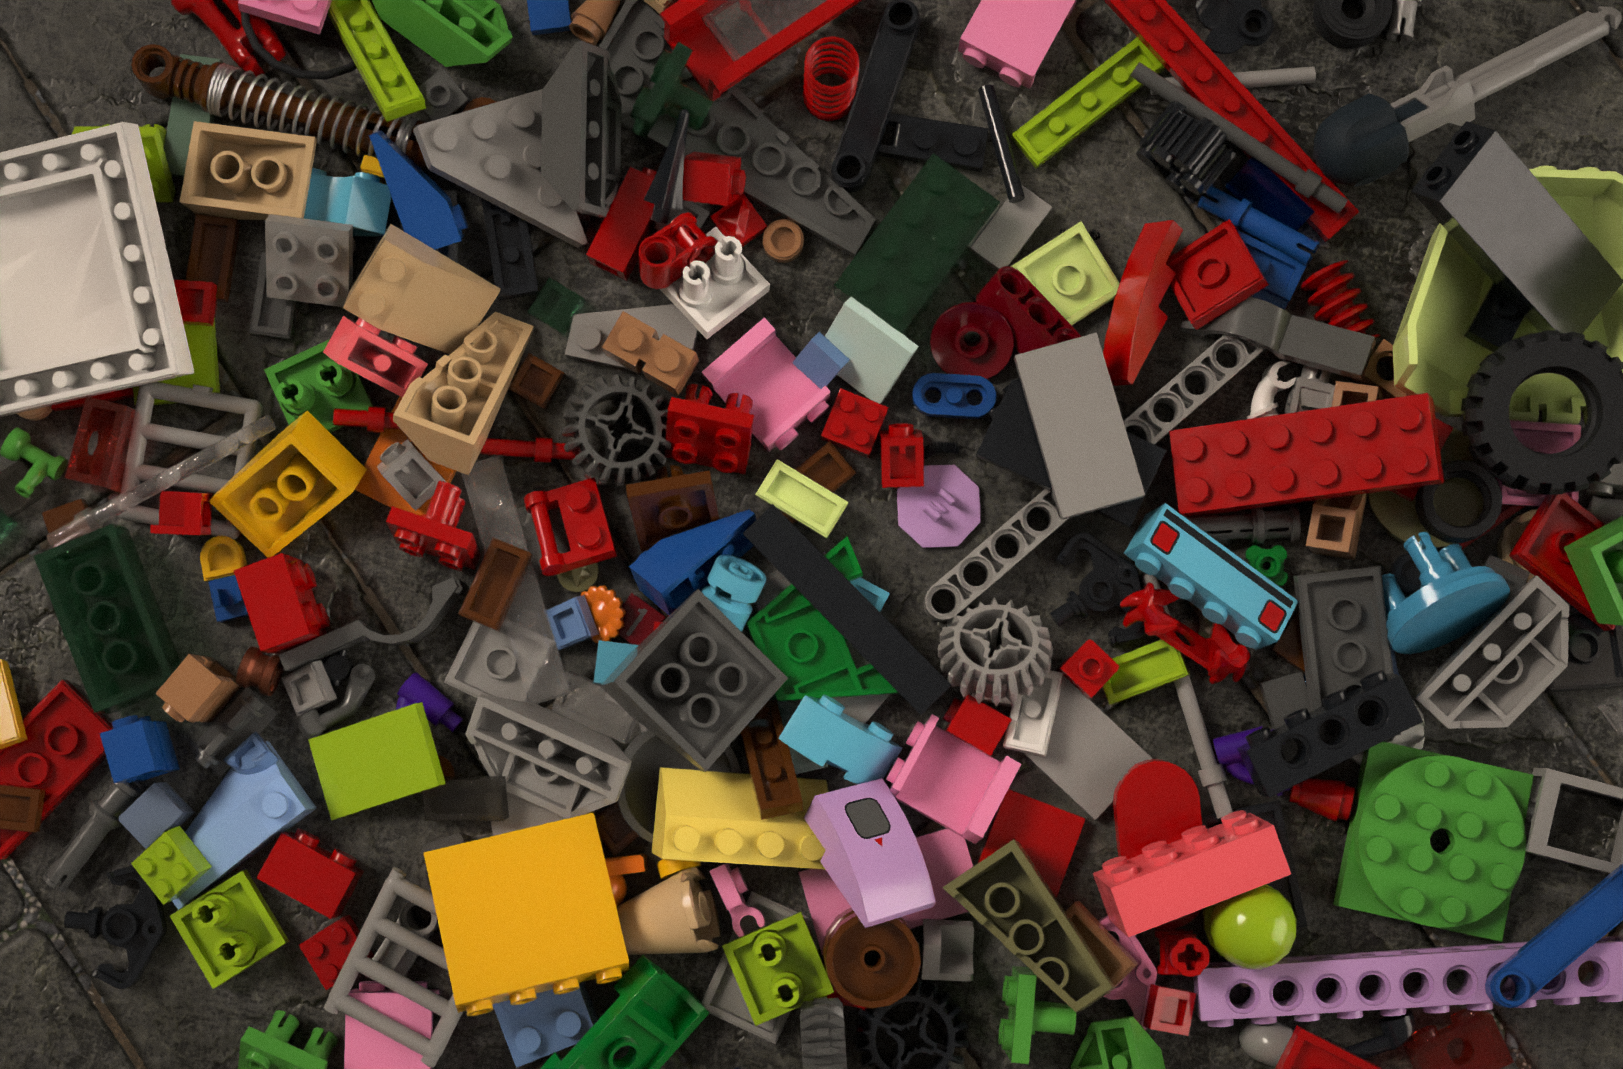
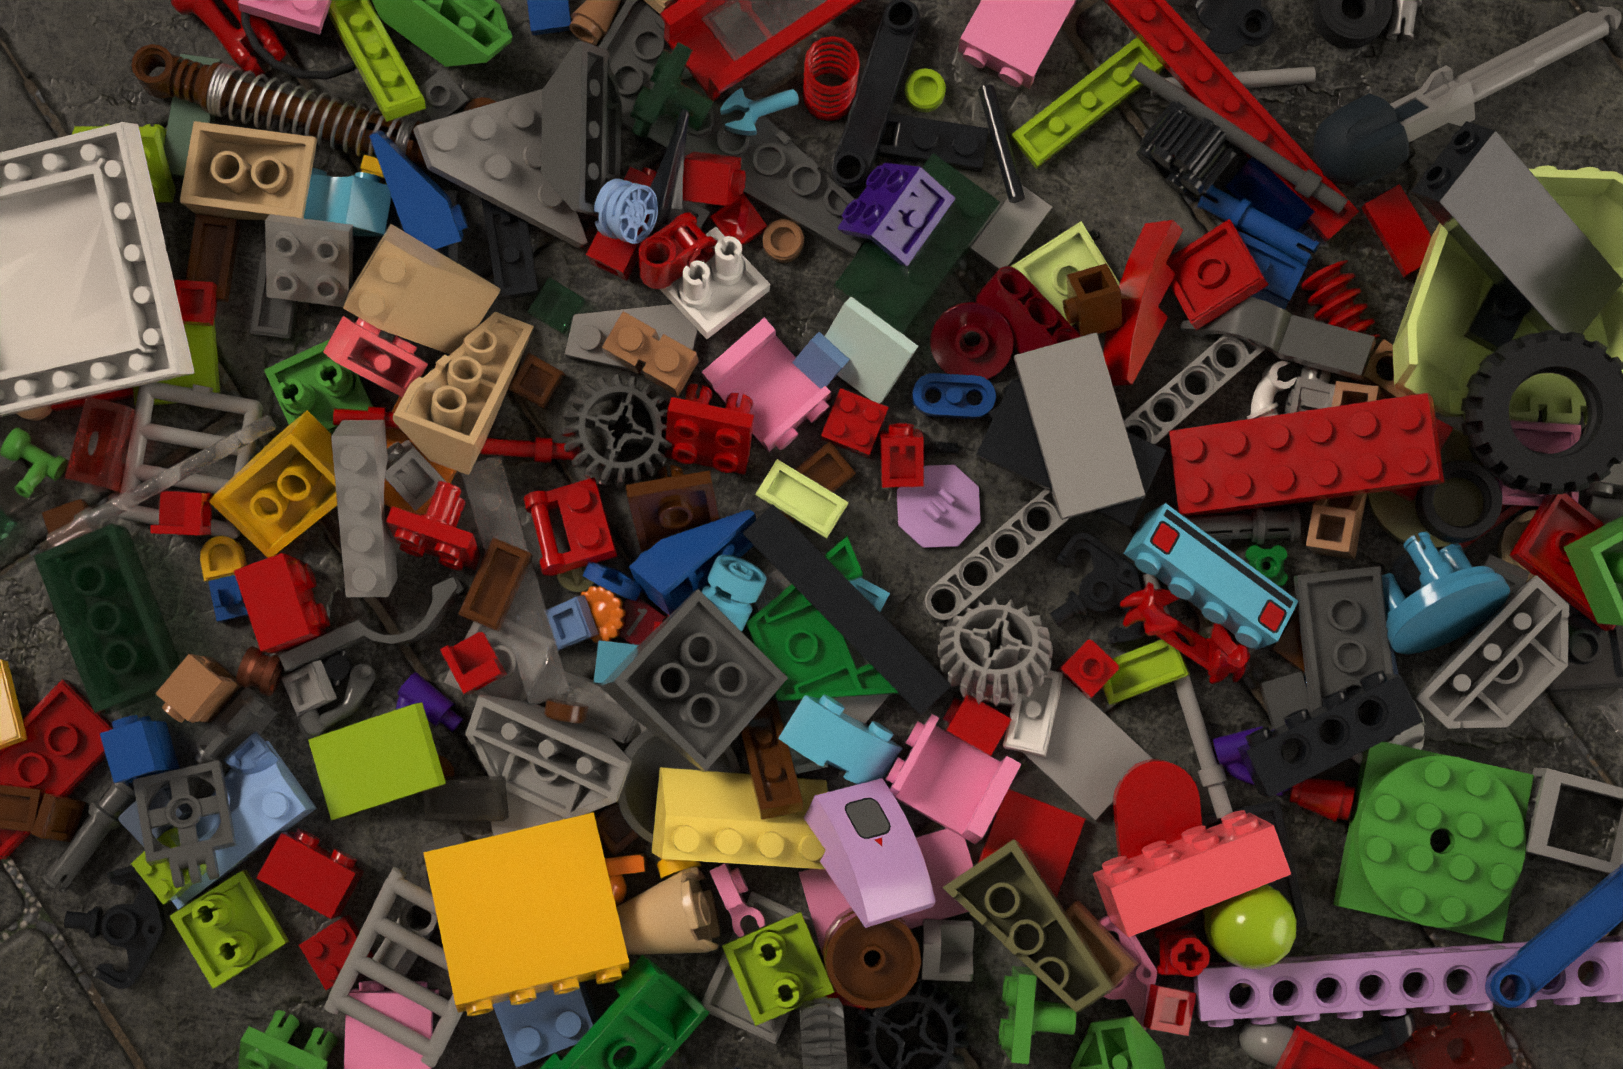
(58, 817): none -> reddish brown tile
(191, 851): none -> dark grey piece
(360, 472): none -> light grey arch
(473, 663): none -> red panel
(566, 710): none -> reddish brown tile
(612, 580): none -> blue tile
(623, 210): none -> light blue wheel
(755, 109): none -> medium azure bar
(897, 210): none -> dark purple bracket
(925, 90): none -> lime tile
(1093, 300): none -> reddish brown brick
(1399, 228): none -> red tile

